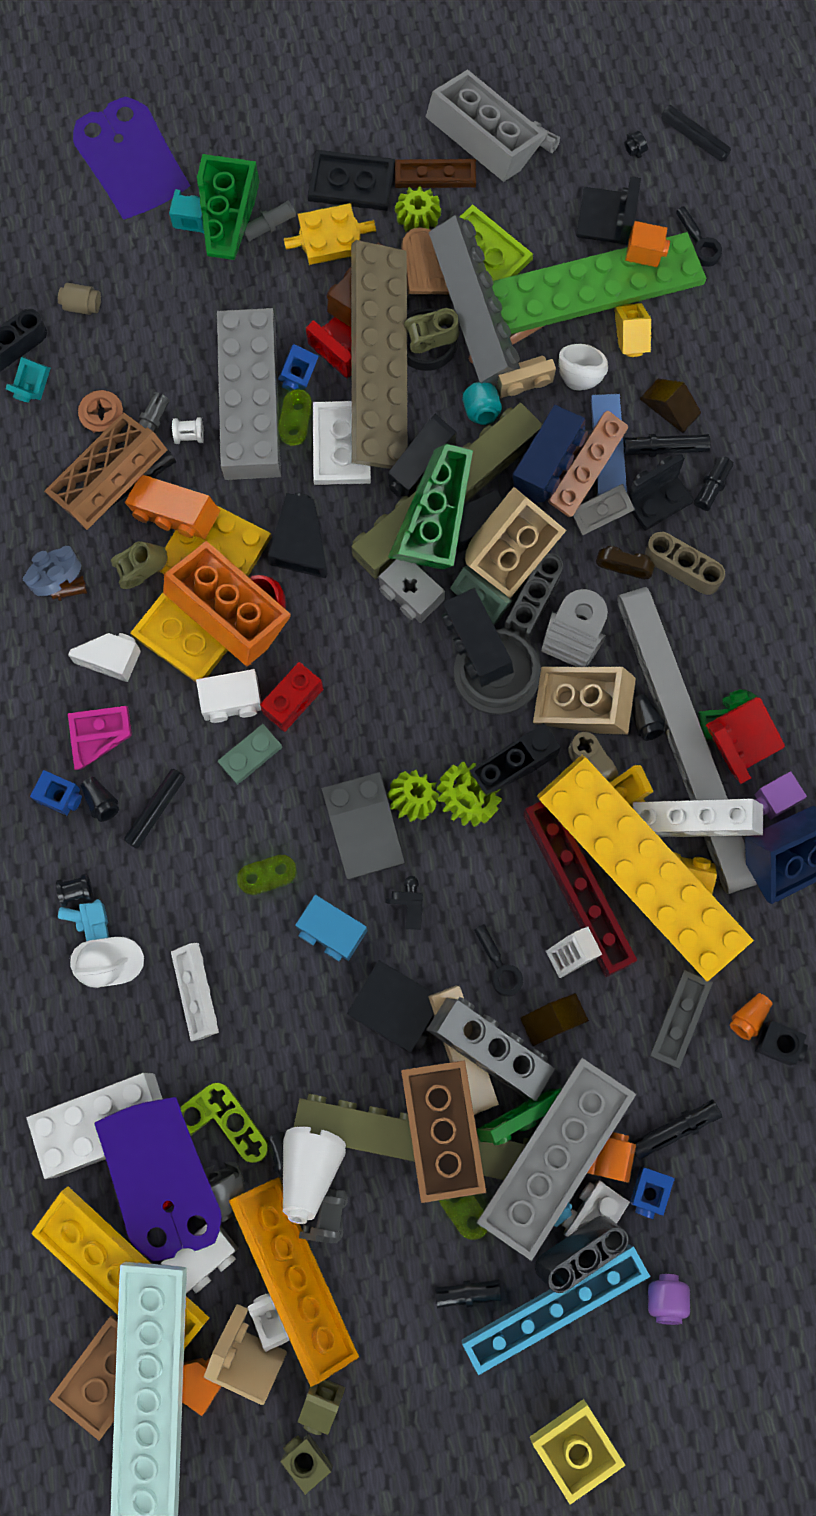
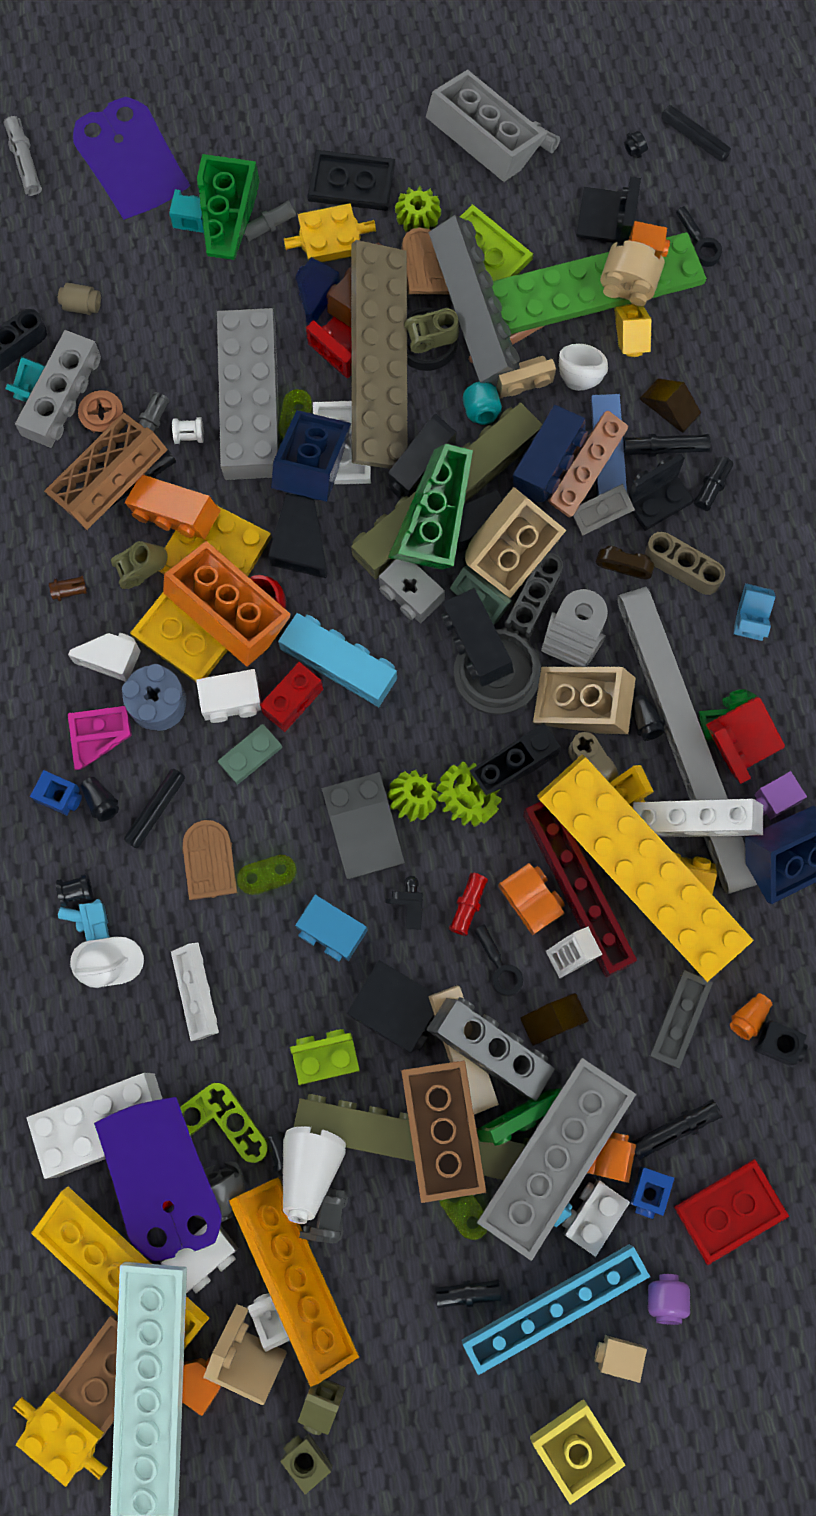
(19, 146): none -> light grey pin
(51, 570): sand blue plate -> none
(59, 1438): none -> yellow plate
(69, 351): none -> light grey brick
(144, 685): none -> sand blue brick
(208, 861): none -> medium nougat window
(301, 360): blue brick -> none
(310, 455): none -> dark blue slope
(313, 285): none -> clear blue slope
(324, 1057): none -> lime bracket
(338, 659): none -> medium azure brick
(435, 173): reddish brown tile -> none
(468, 904): none -> red pin
(531, 898): none -> orange brick
(565, 1255): black beam -> none
(620, 1358): none -> tan brick
(631, 272): none -> tan brick
(731, 1211): none -> red tile
(754, 612): none -> dark azure brick

